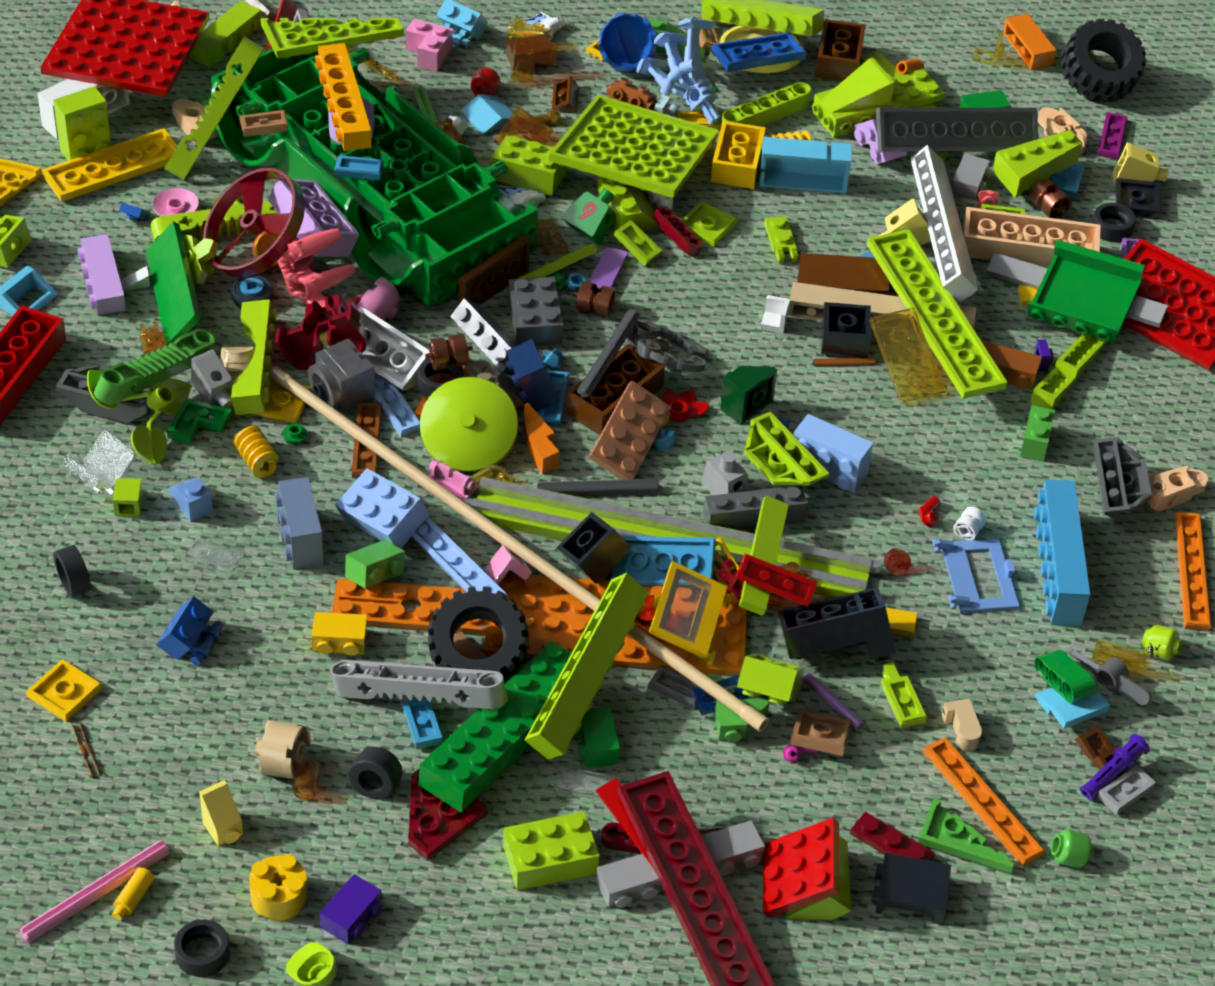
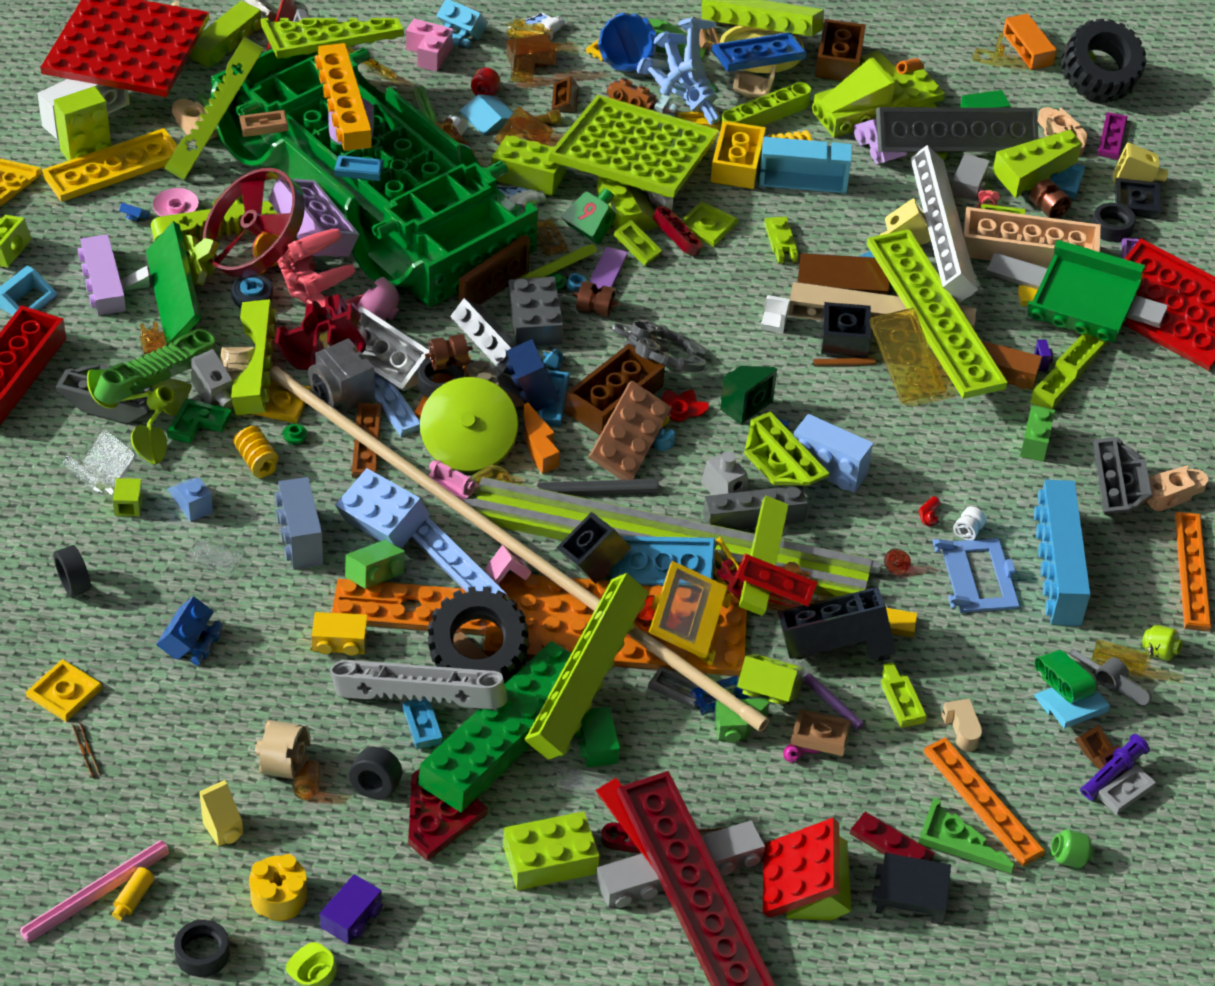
(608, 353): dark grey axle -> none
(753, 85): none -> tan piece

